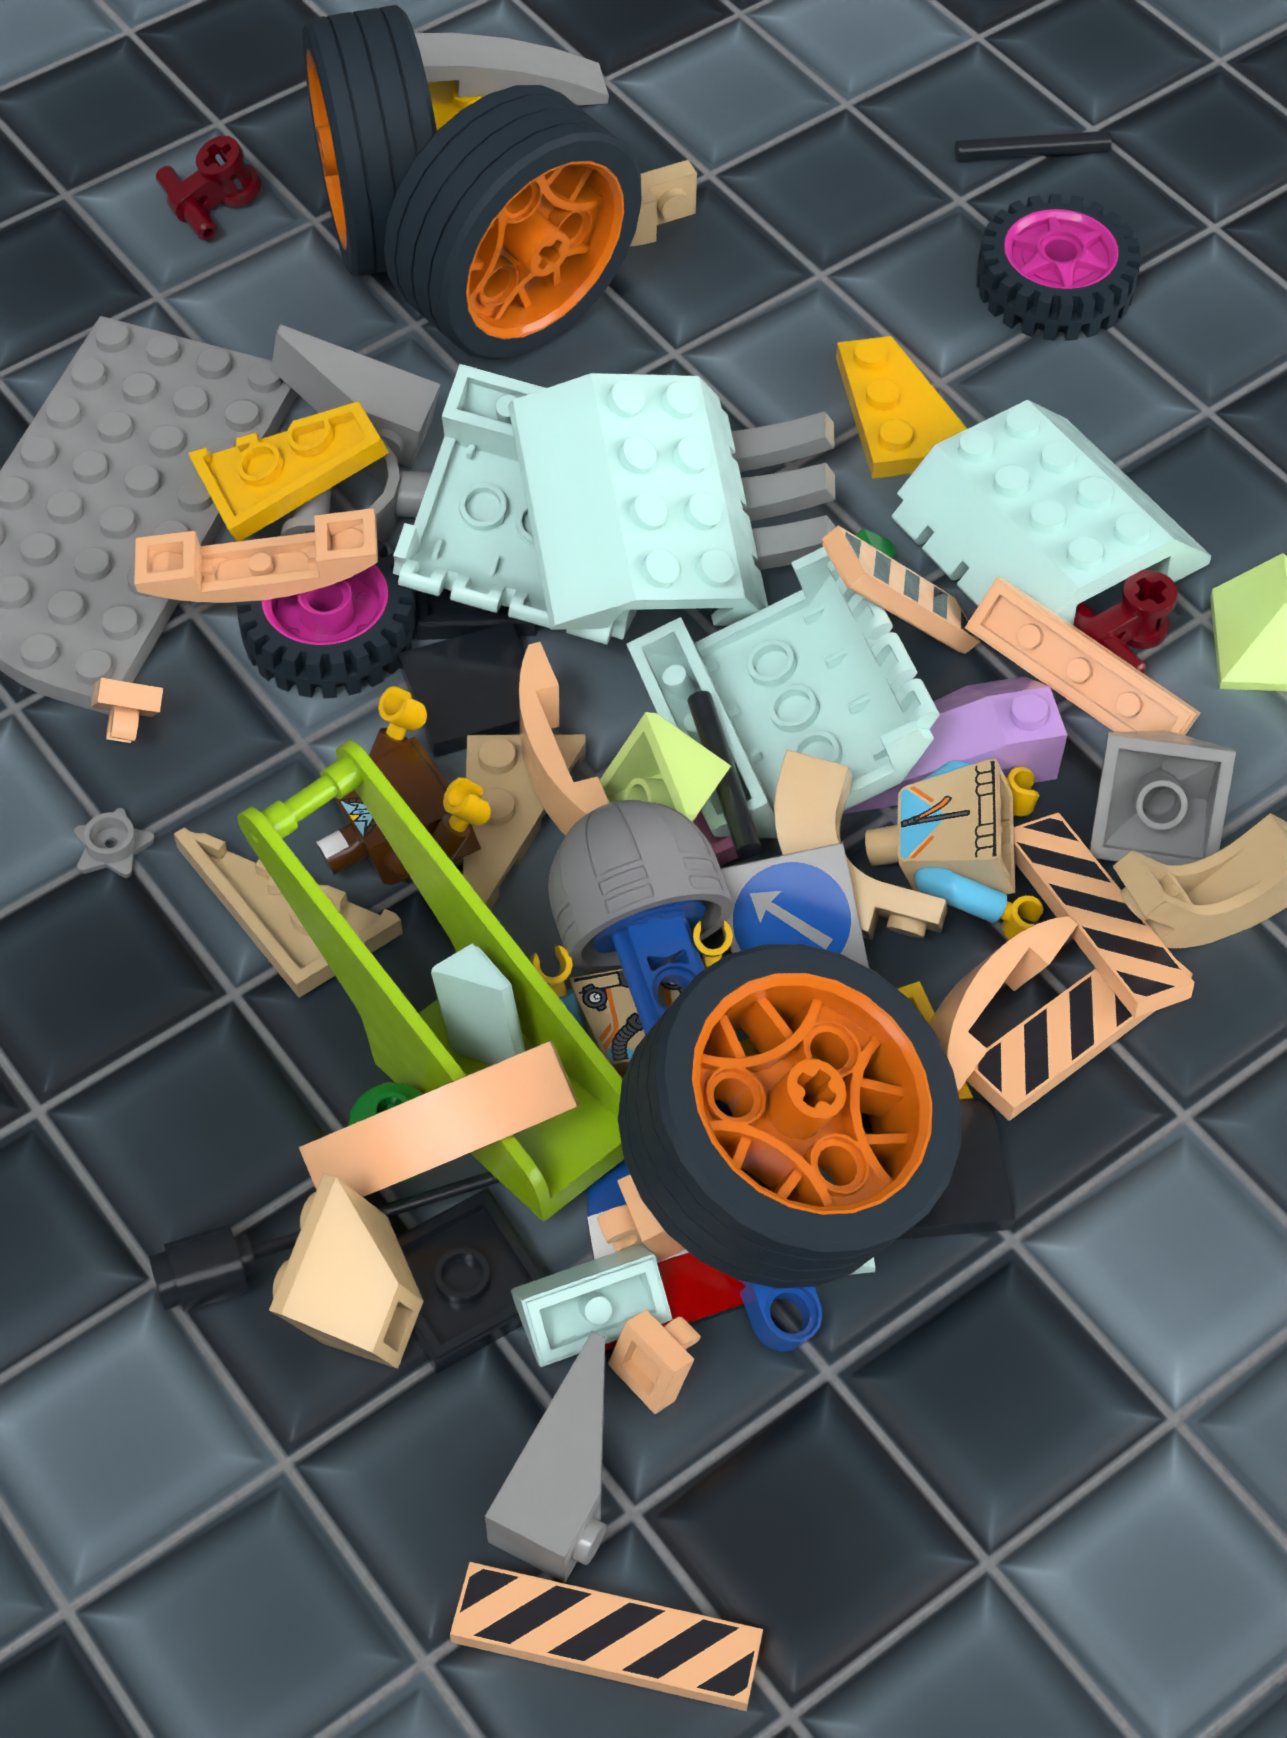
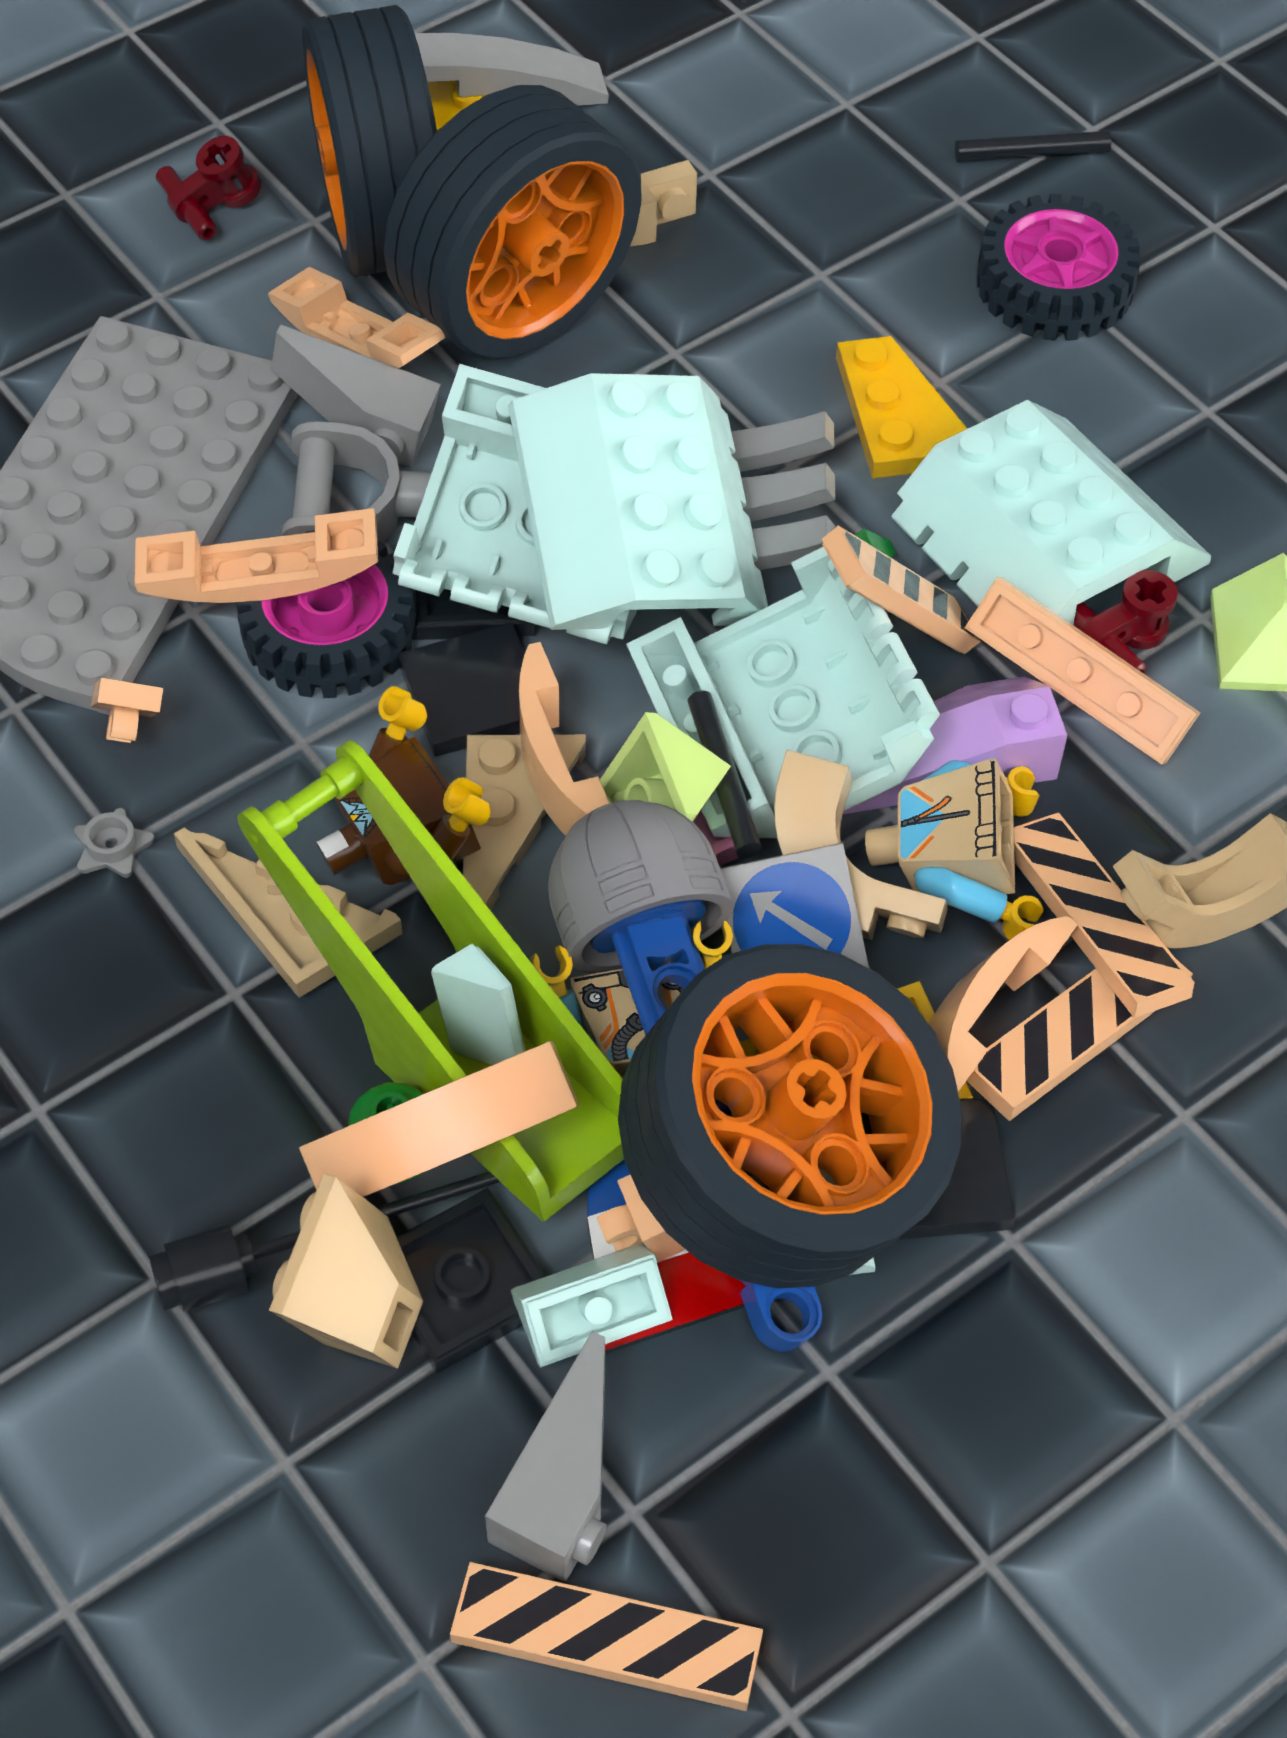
(283, 471): yellow wing -> none
(320, 309): none -> light nougat slope
(654, 1358): light nougat tile -> none
(1161, 797): light grey slope -> none

